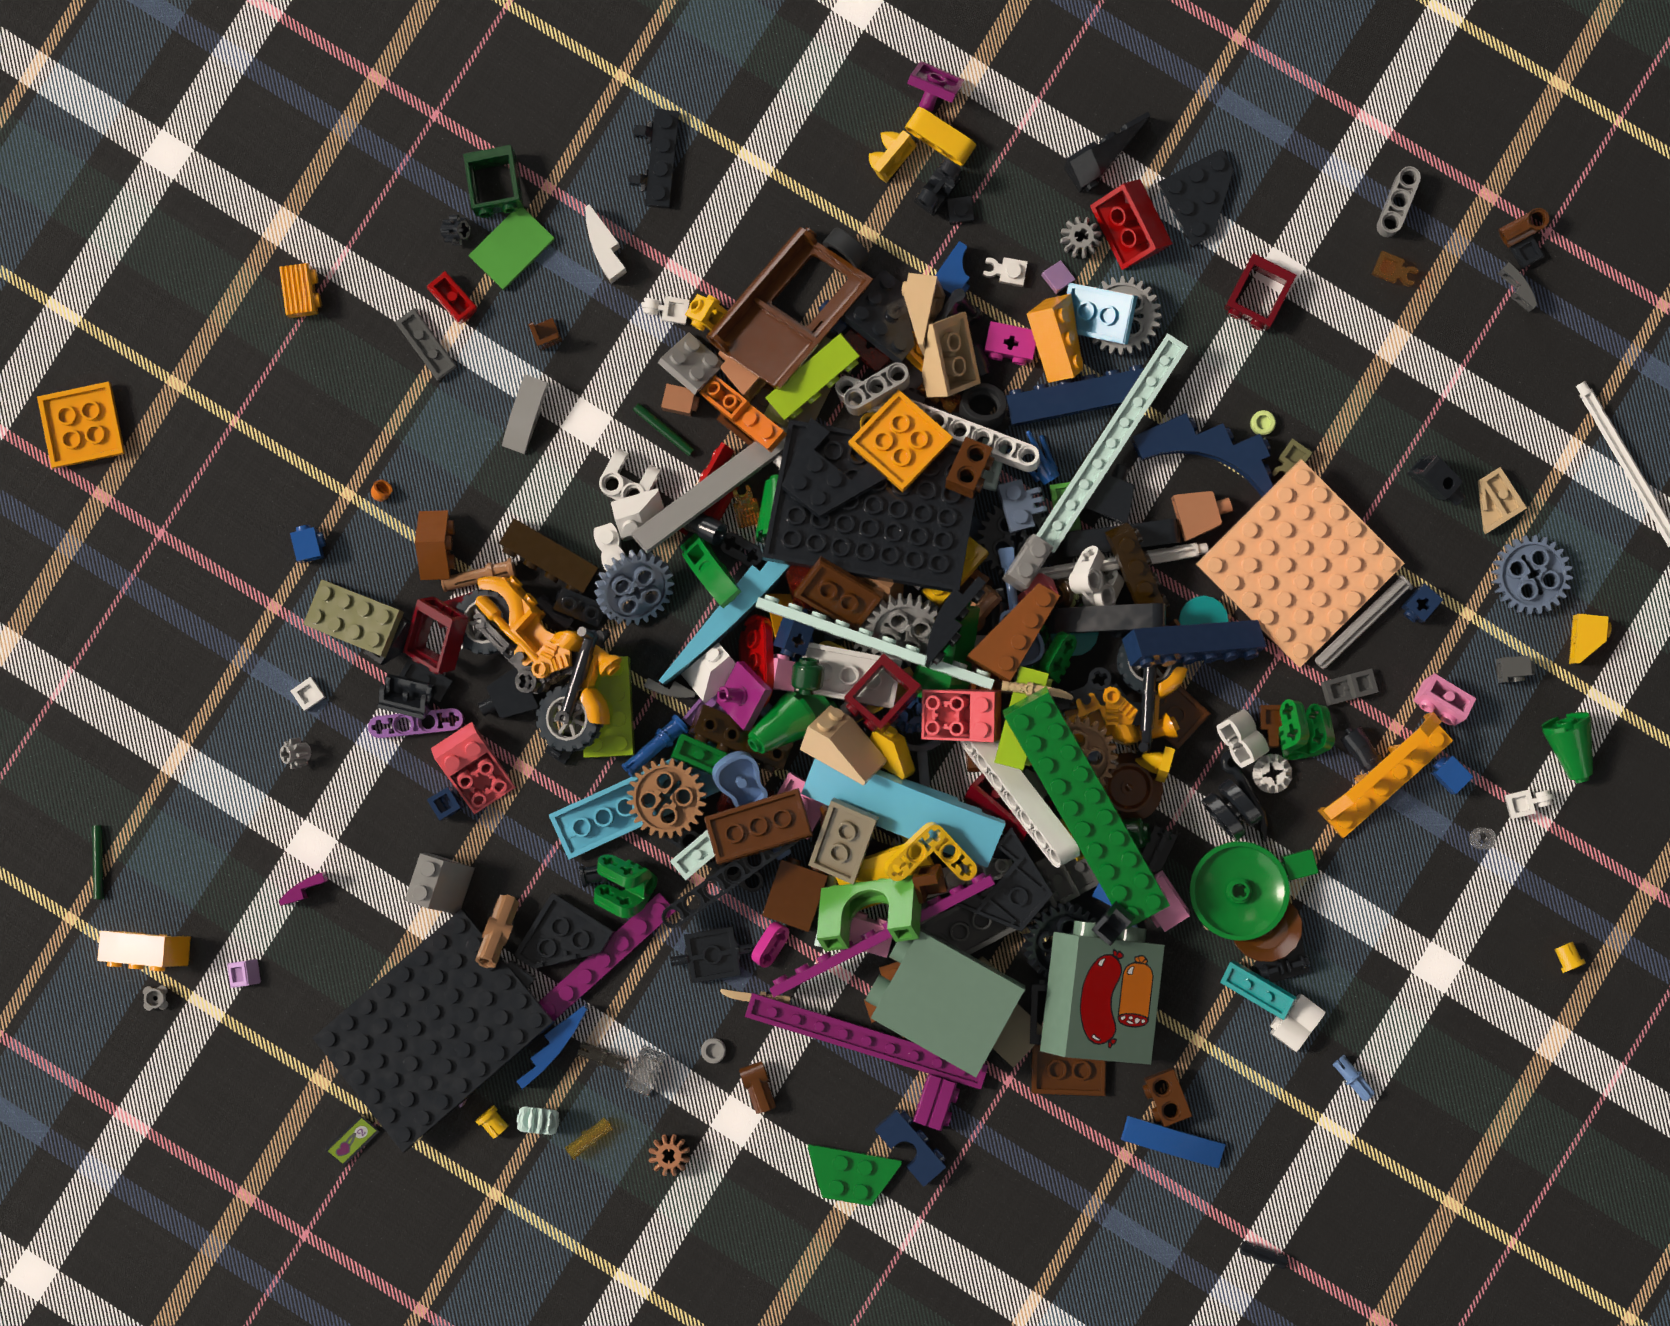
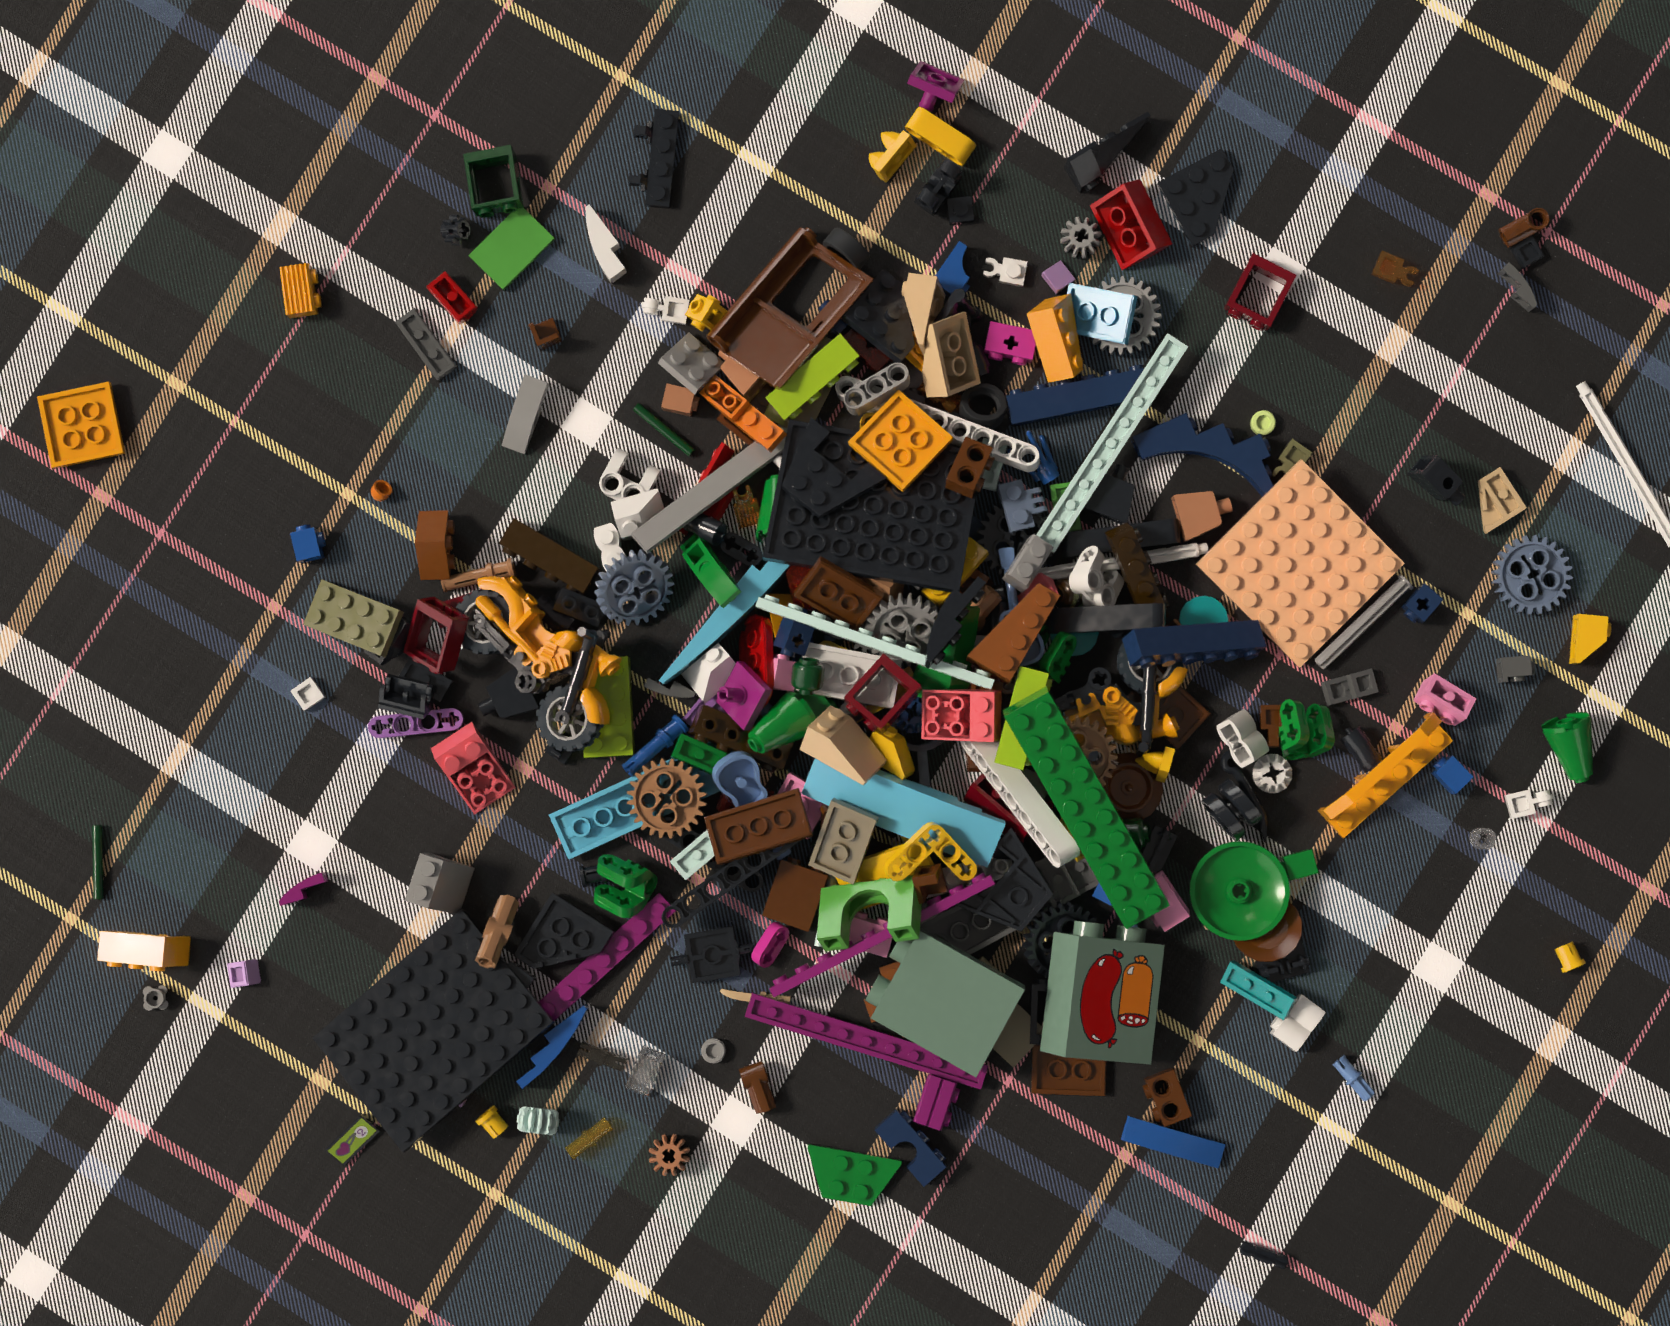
(295, 753): light grey gear -> none
(445, 803): dark blue brick -> none
(1029, 688): tan piece -> none
(1112, 923): black panel -> none
(1406, 193): light grey beam -> none

